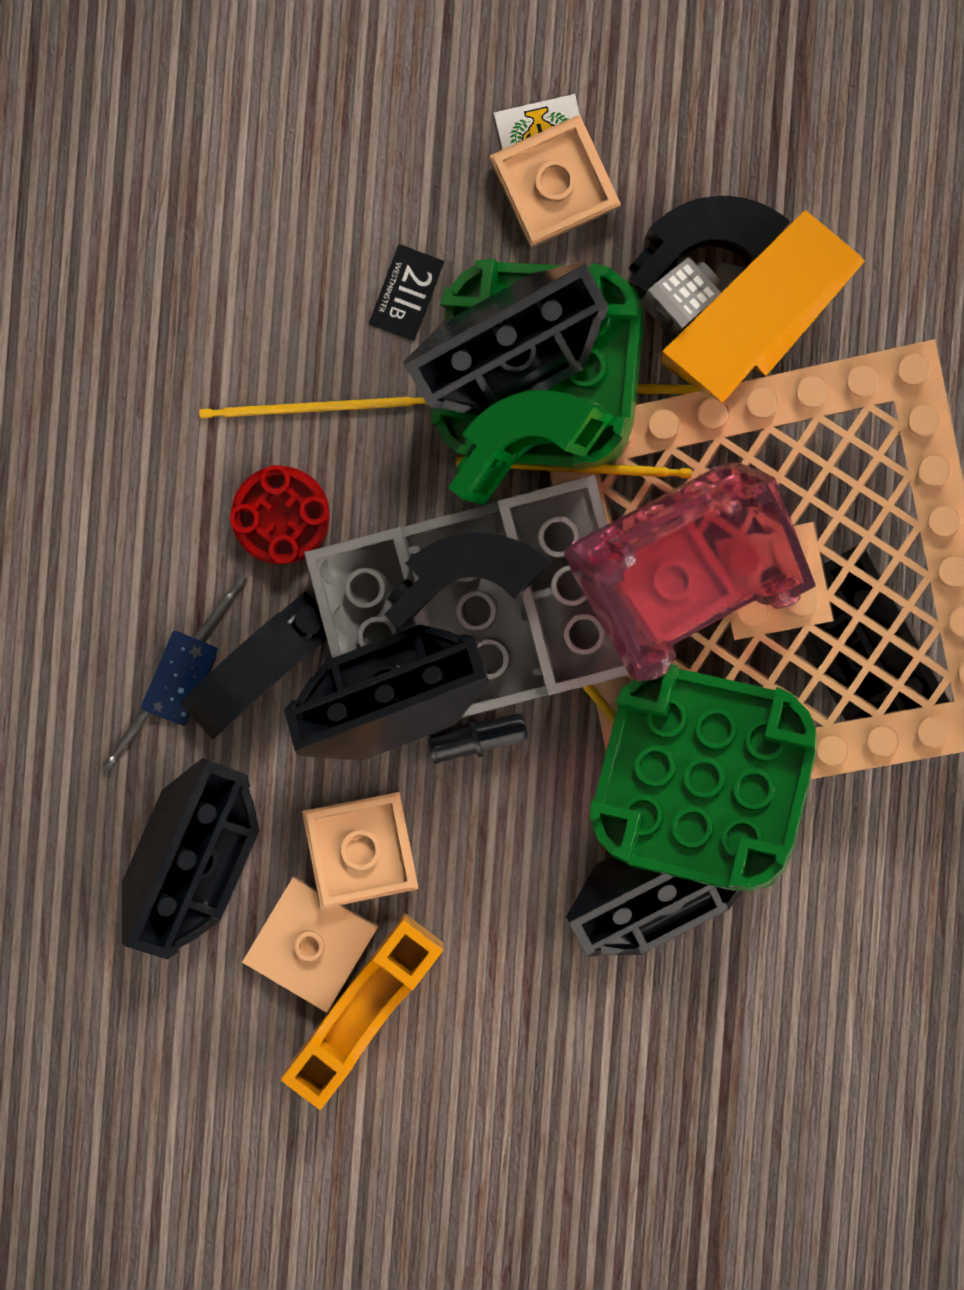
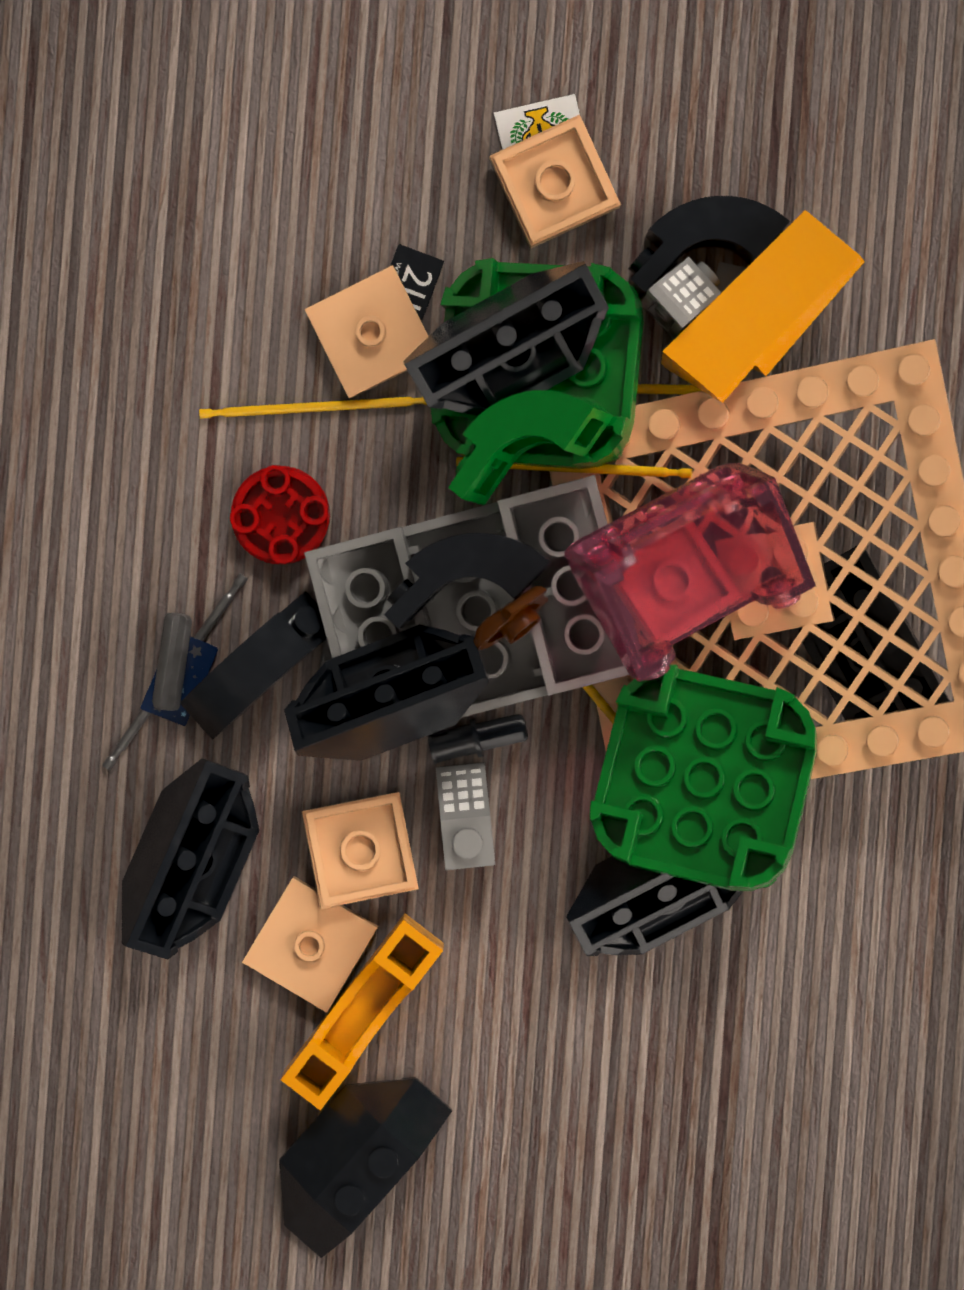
(172, 661): none -> flat silver axle
(355, 1157): none -> black wedge
(368, 331): none -> light nougat plate
(465, 816): none -> light grey slope
(512, 620): none -> reddish brown animal

